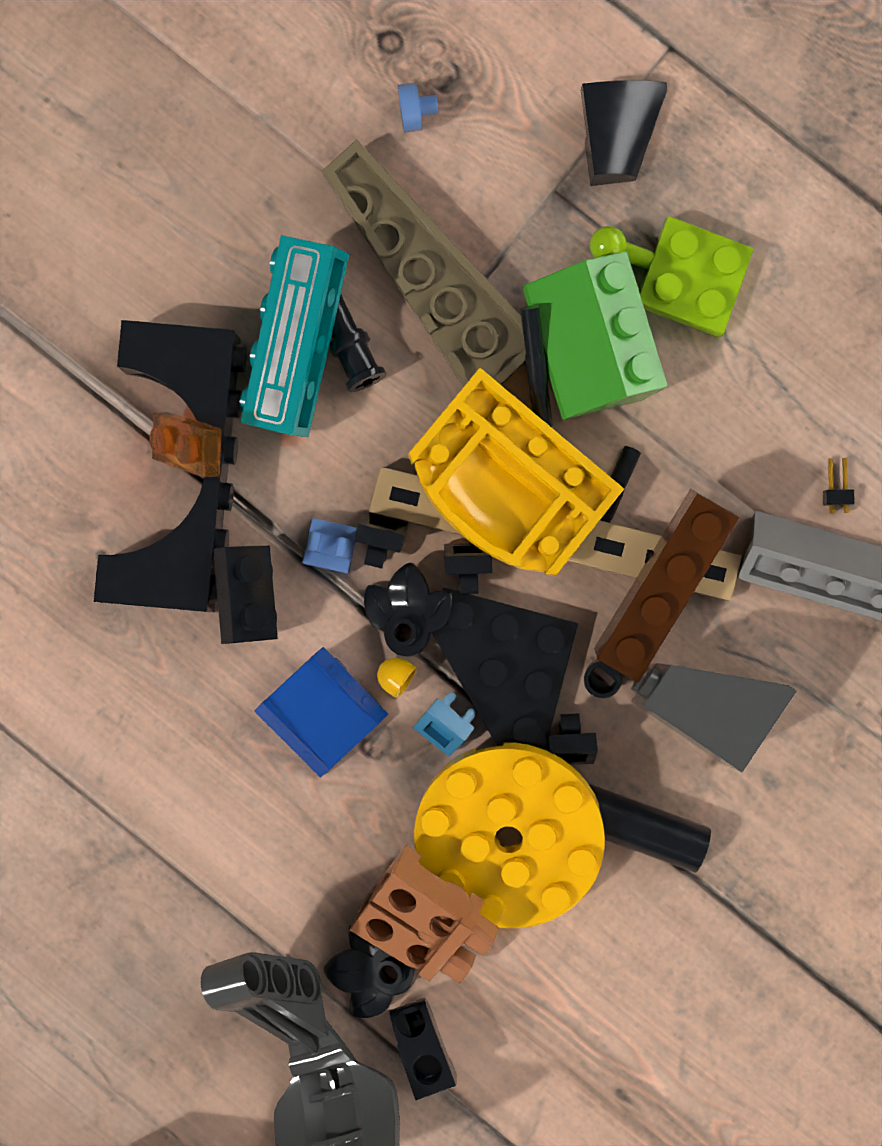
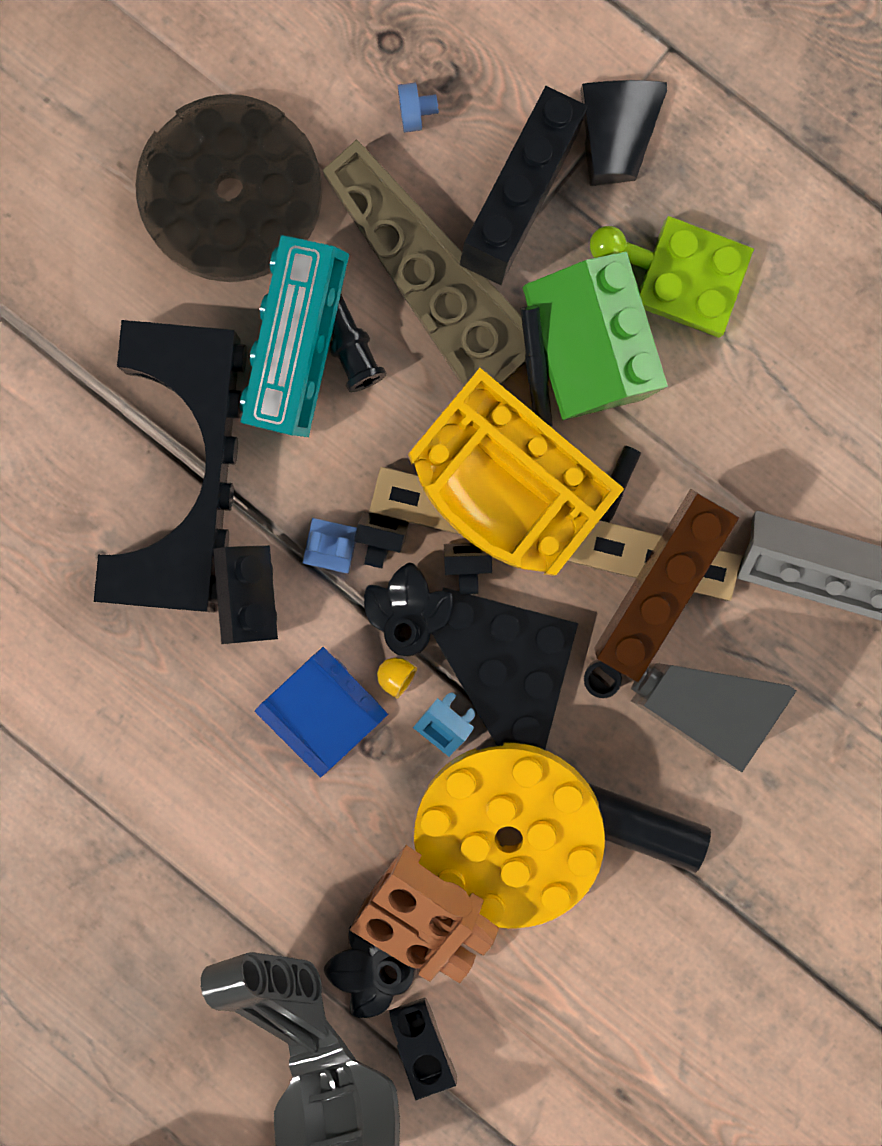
(186, 444): clear orange plate -> none
(220, 141): none -> clear smoke plate
(522, 185): none -> black brick
(571, 744): black tile -> none
(838, 497): piece -> none

